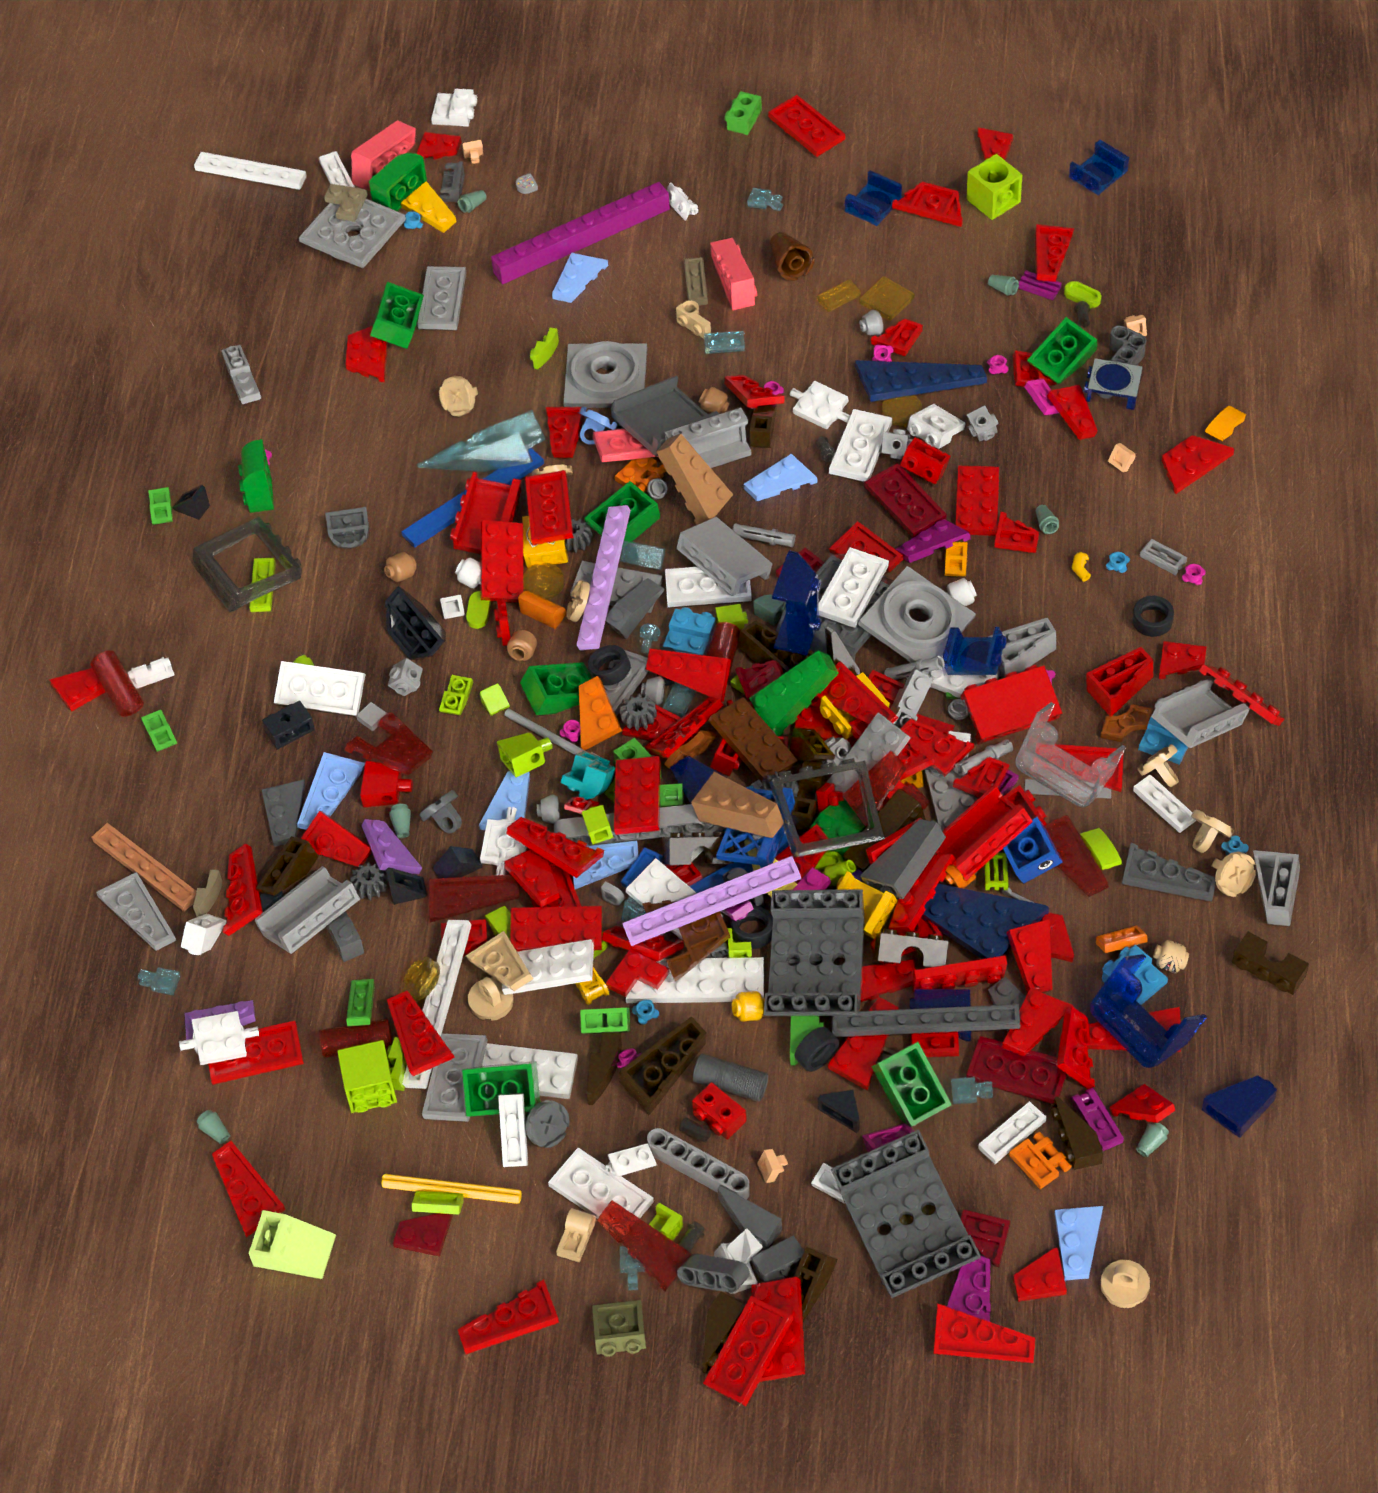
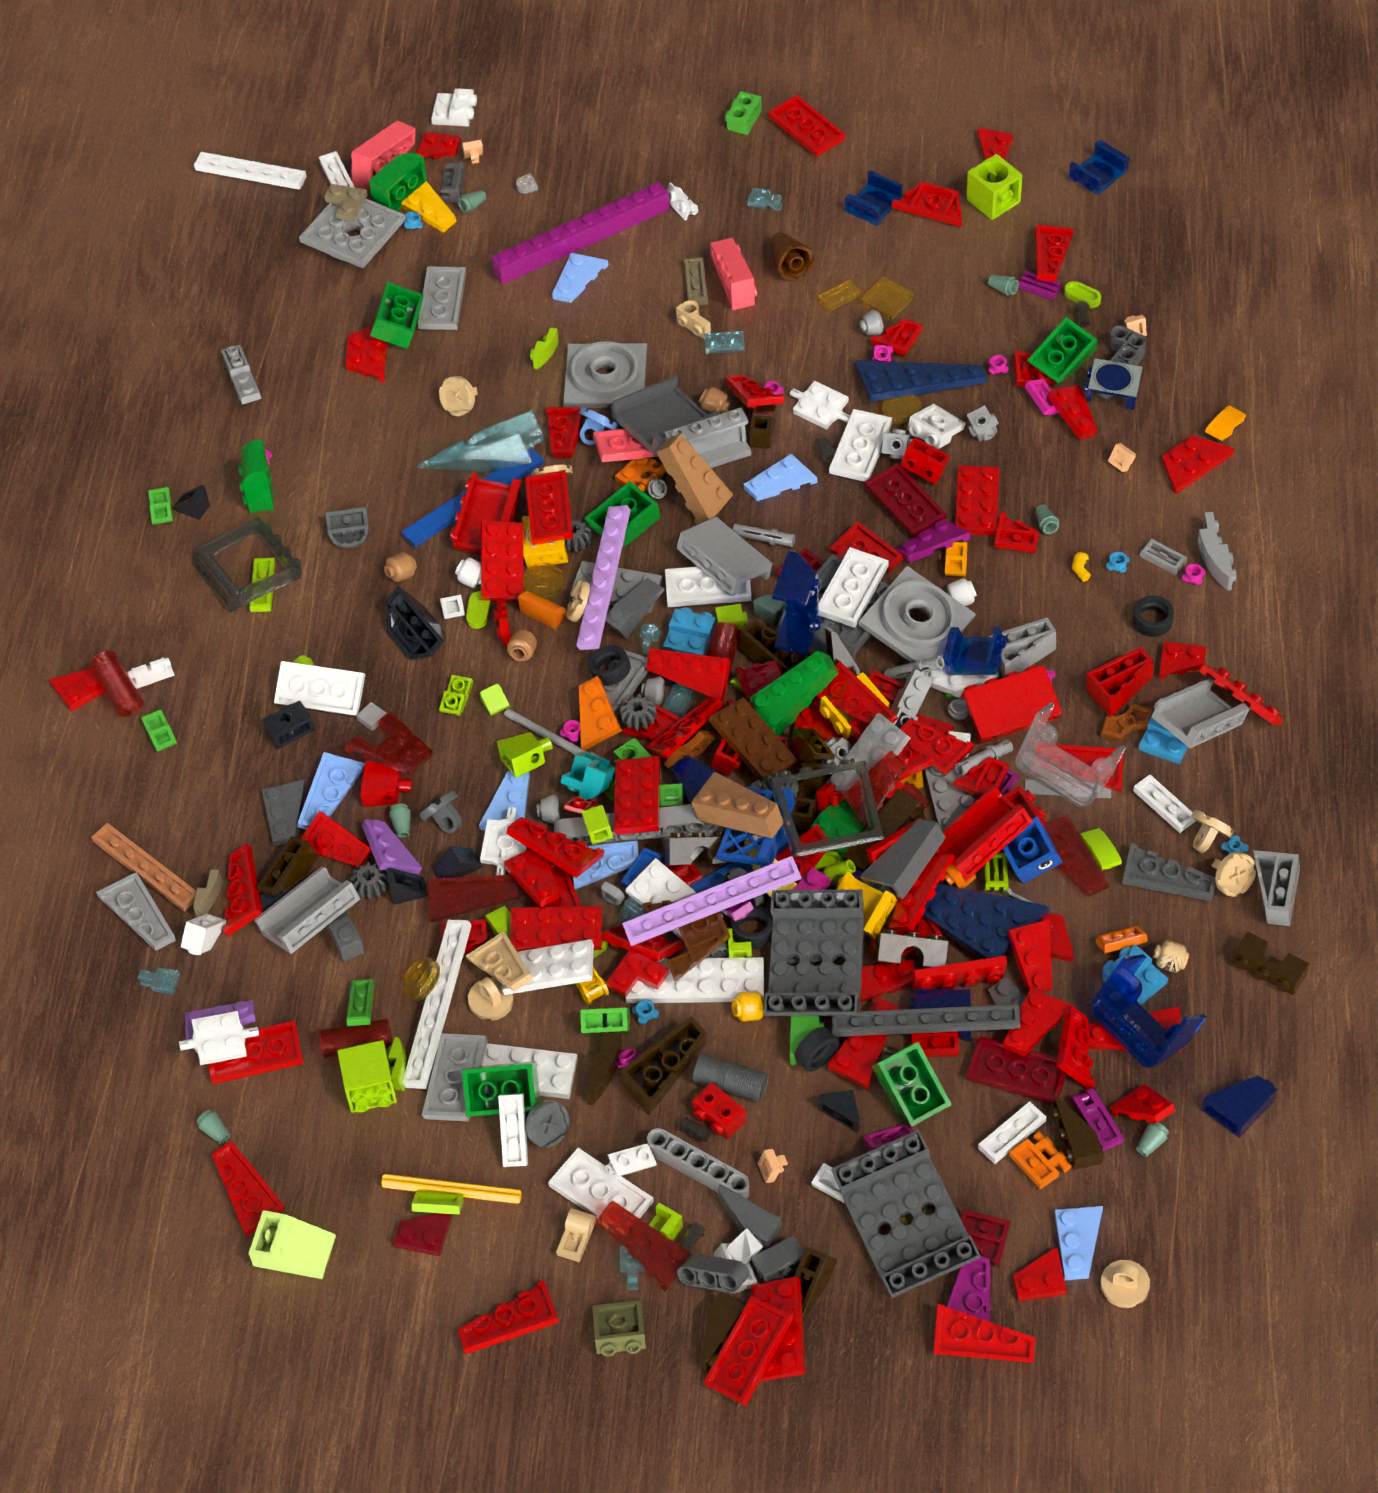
(405, 677): light grey brick -> none
(417, 1036): red wing -> none
(554, 686): green slope -> none
(642, 555): clear light blue plate -> none
(966, 1090): clear light blue plate -> none
(1159, 762): tan tile -> none
(1214, 553): none -> light grey slope

